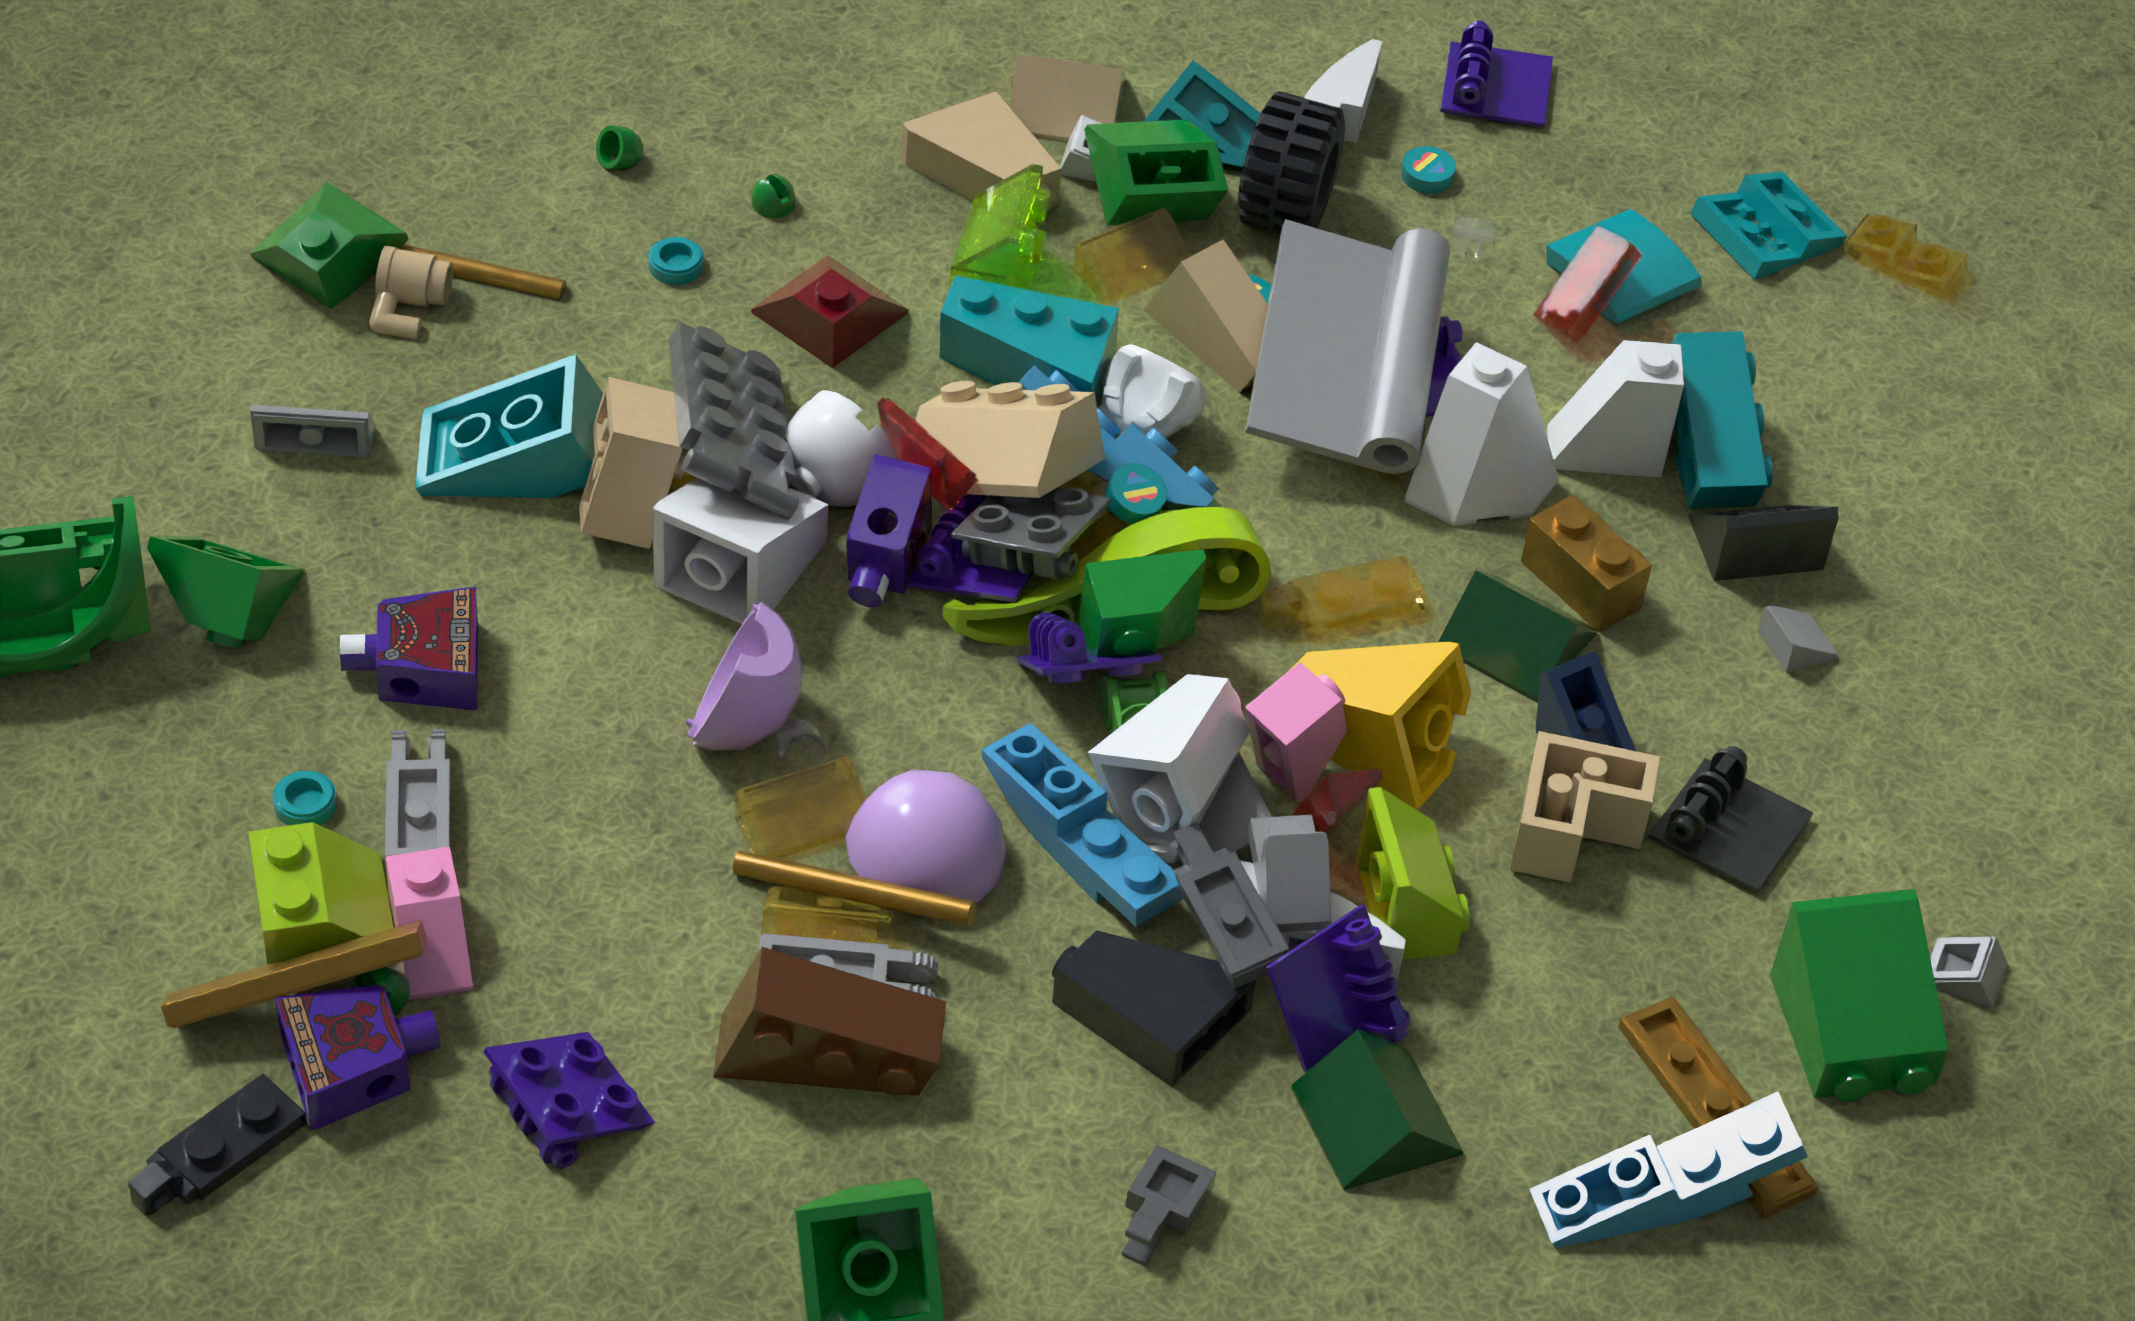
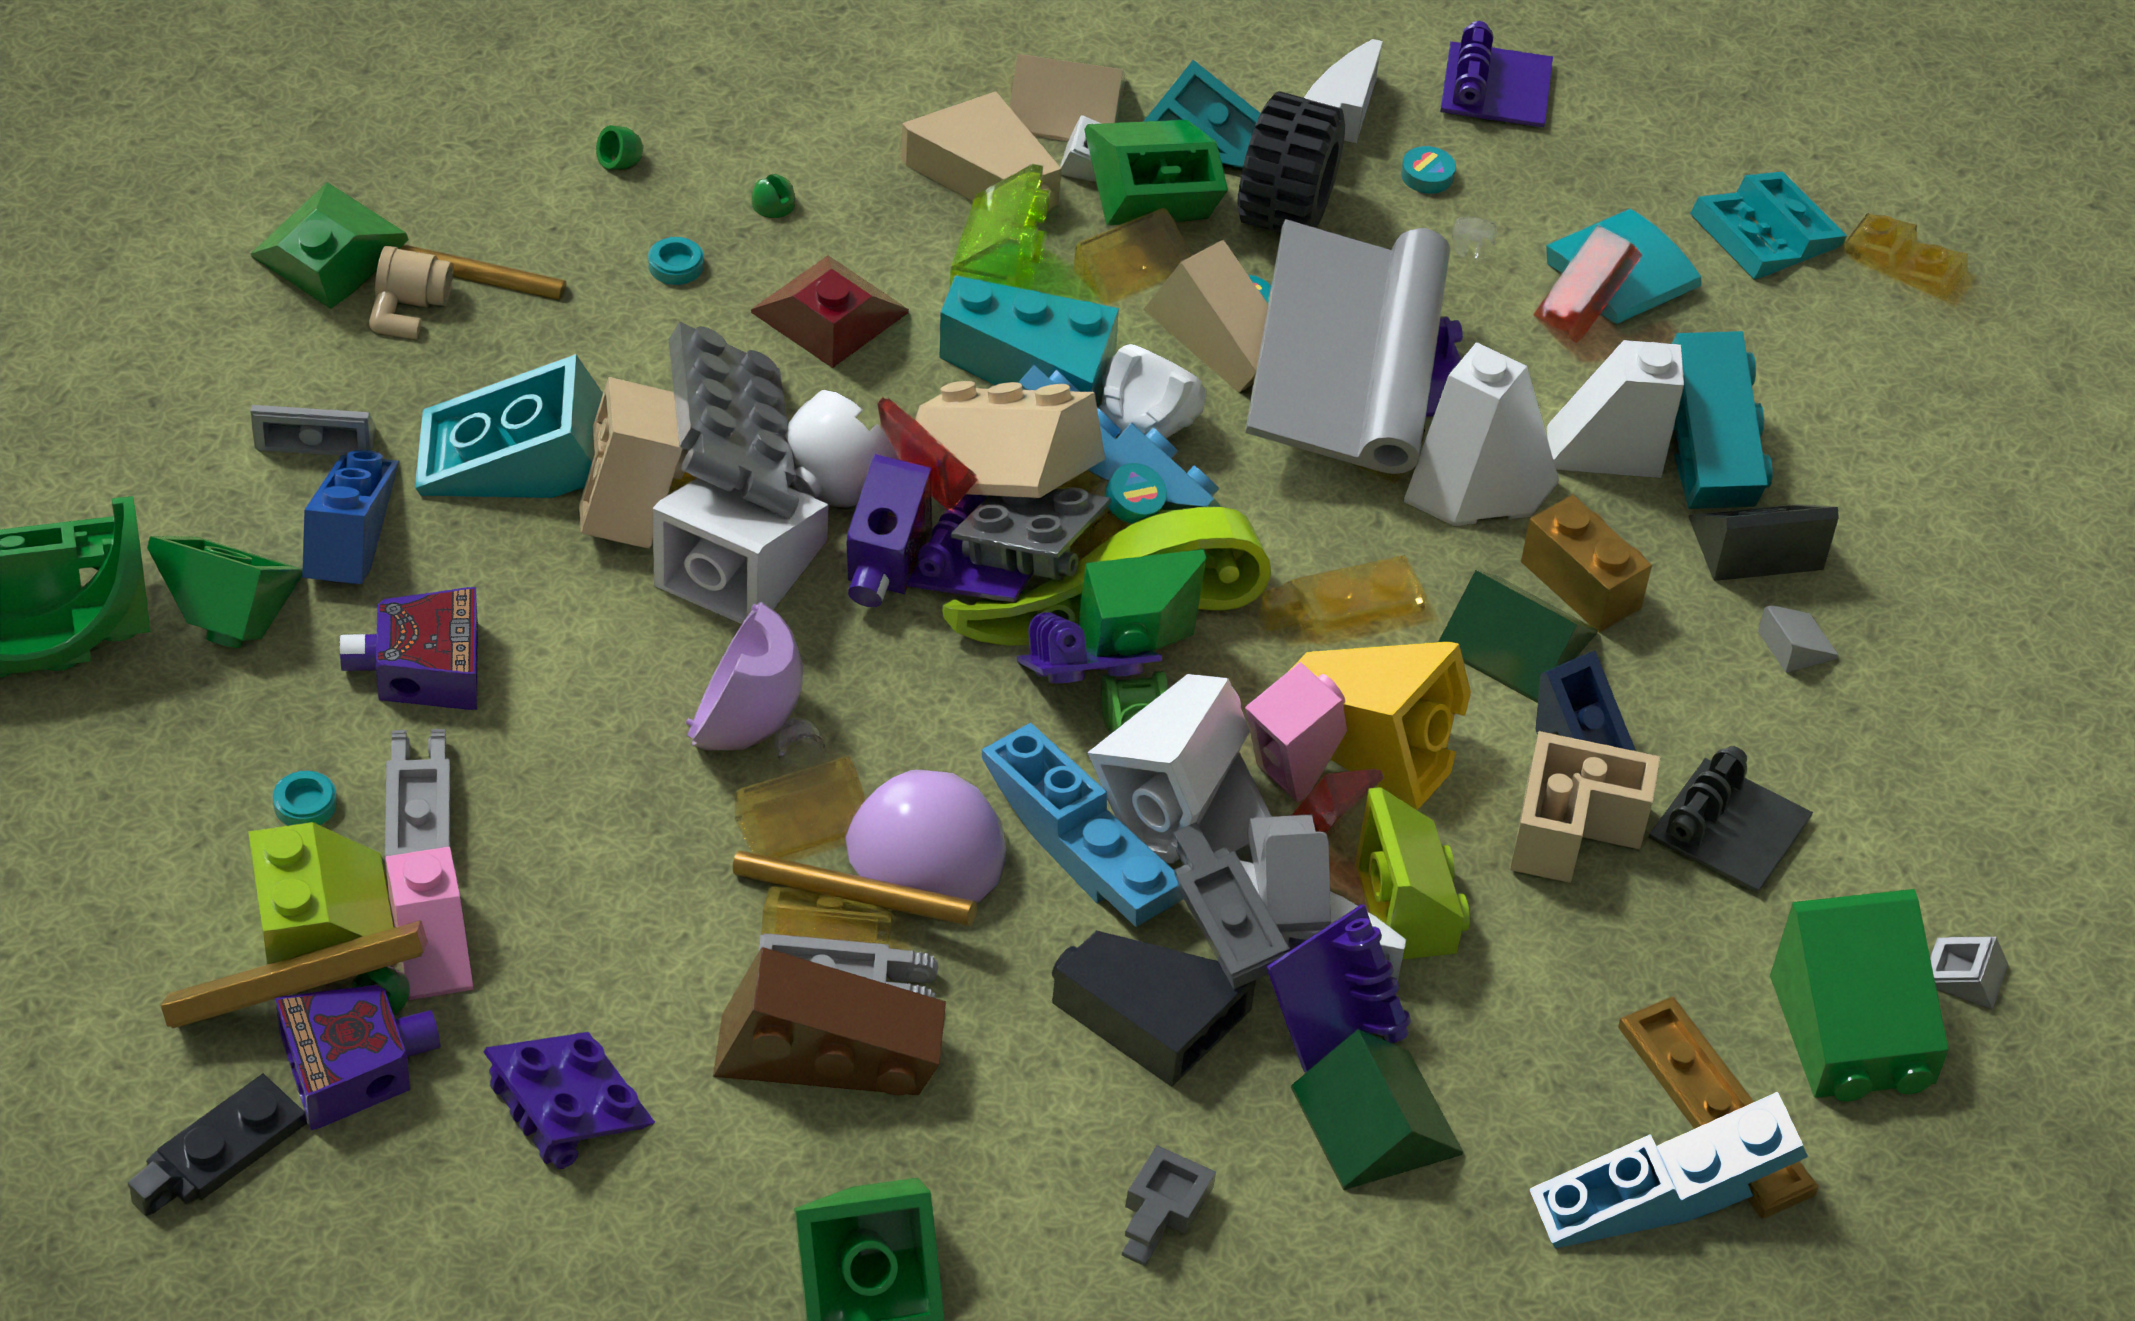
(347, 517): none -> blue slope

